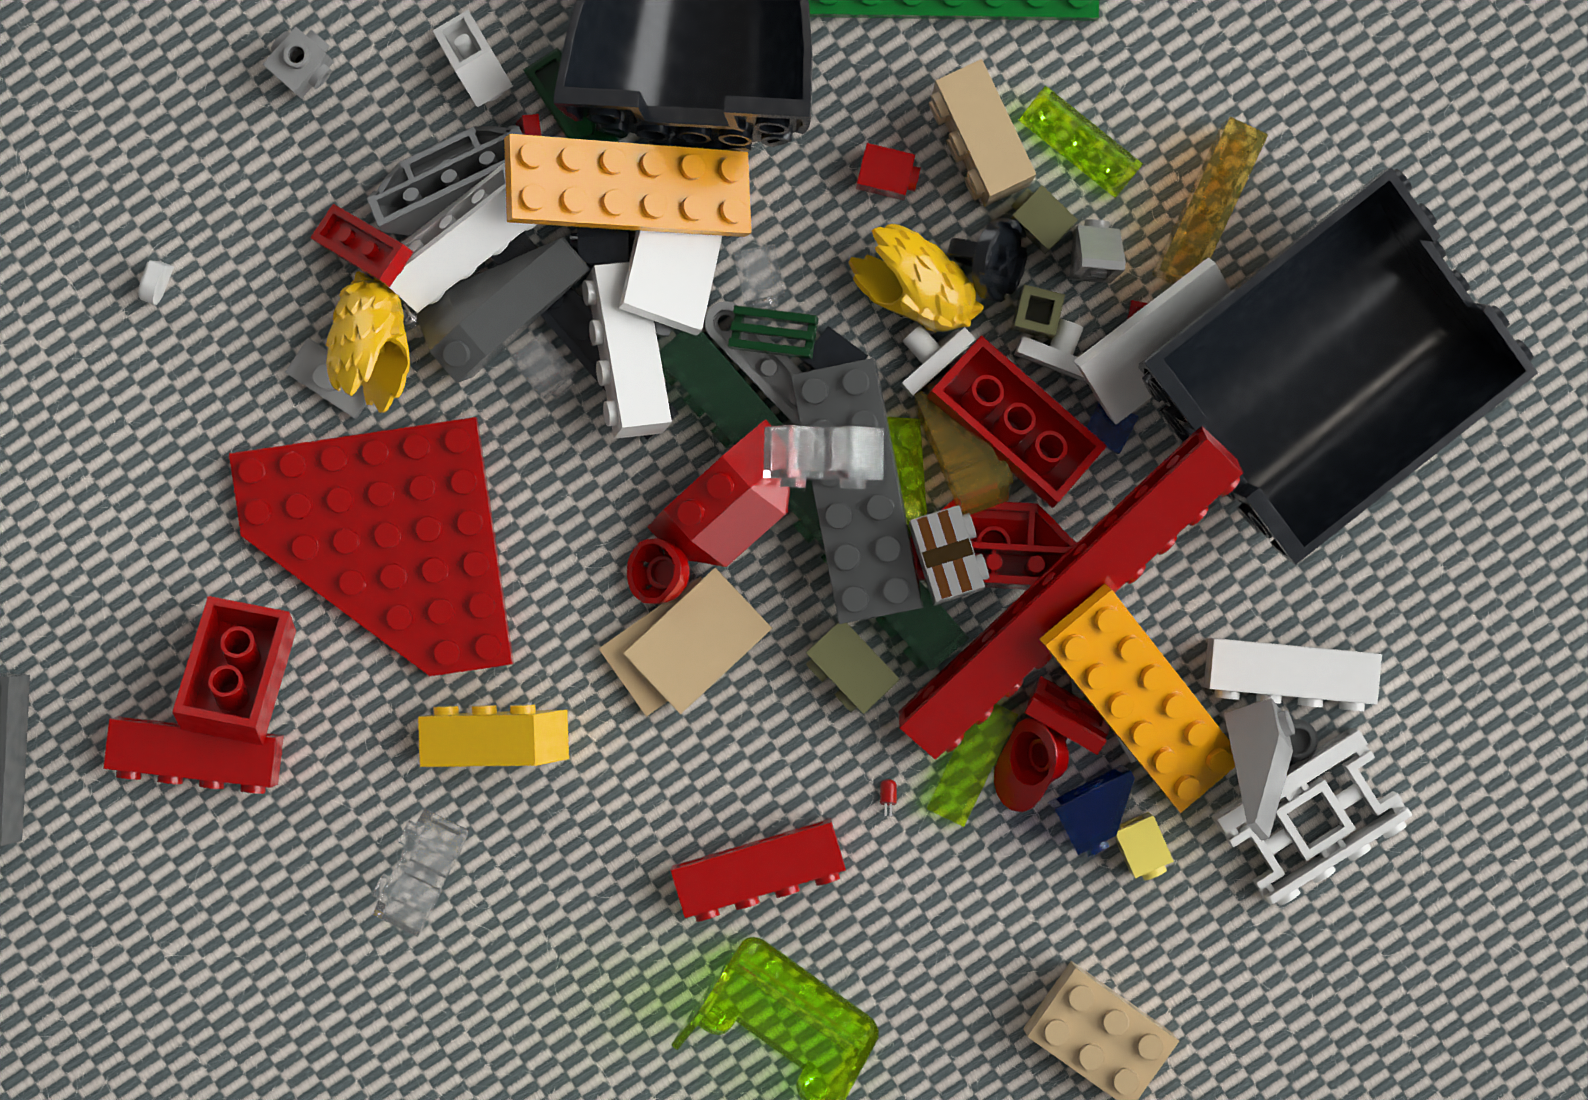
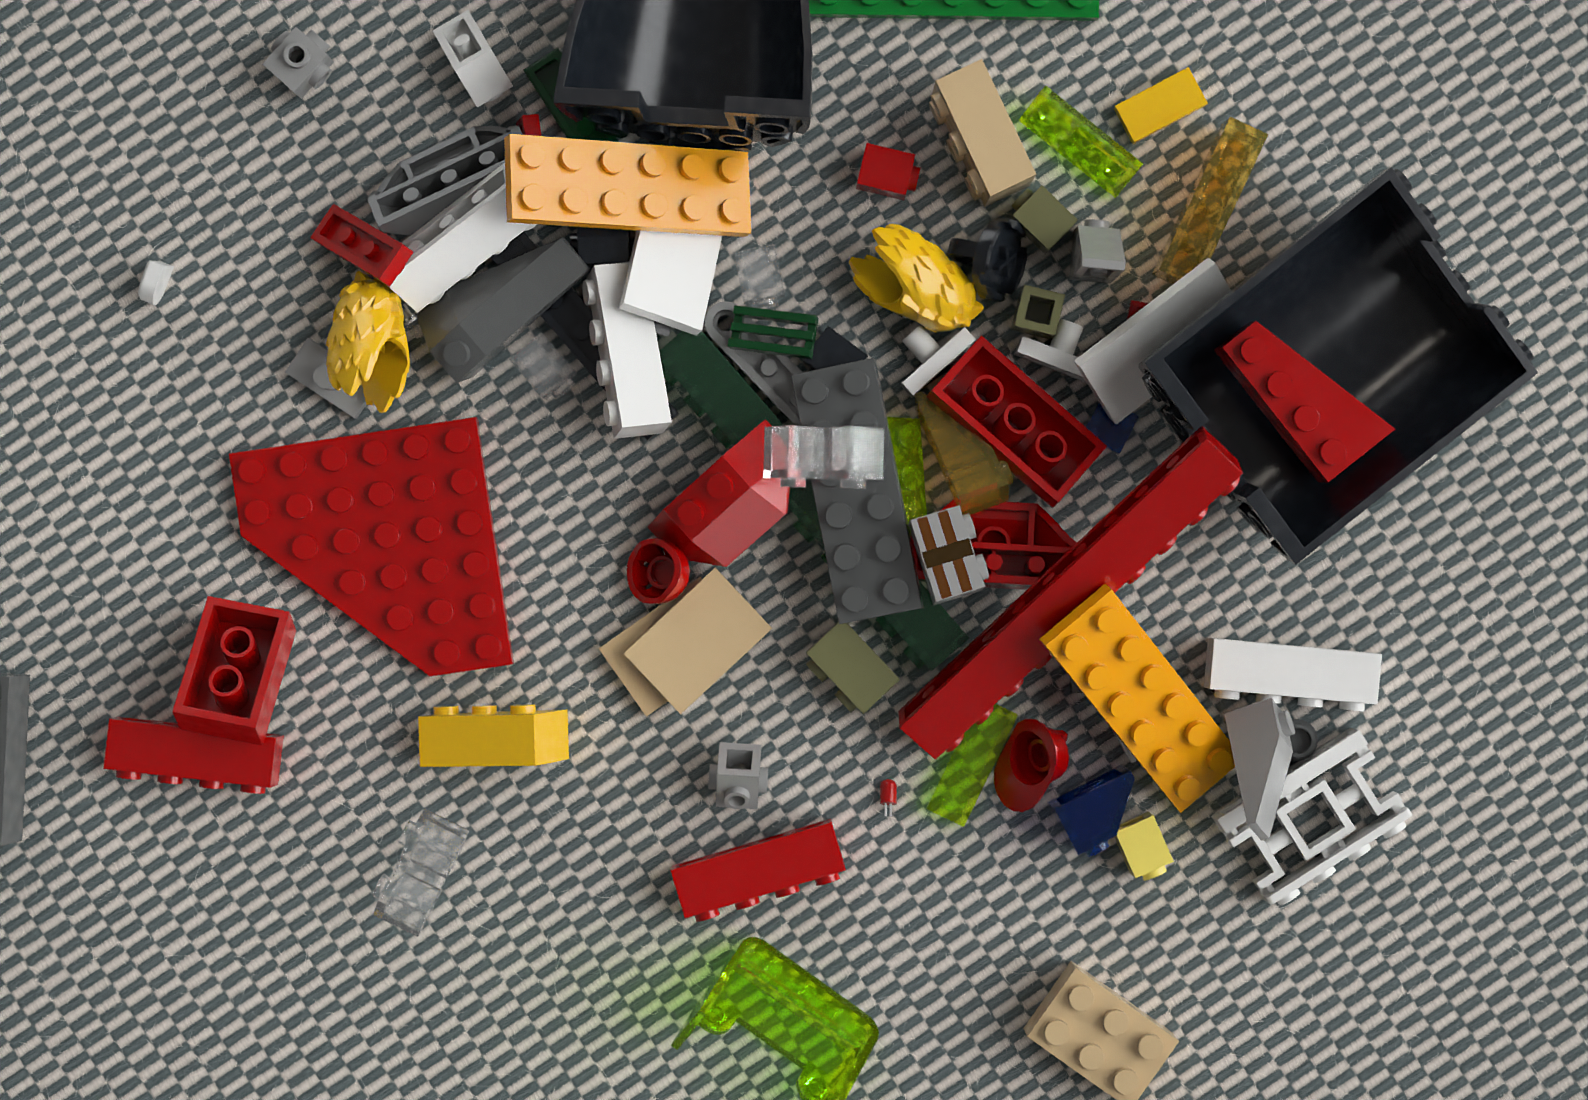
(738, 776): none -> light grey brick
(1067, 715): red plate -> none
(1160, 105): none -> yellow tile
(1305, 406): none -> red wedge

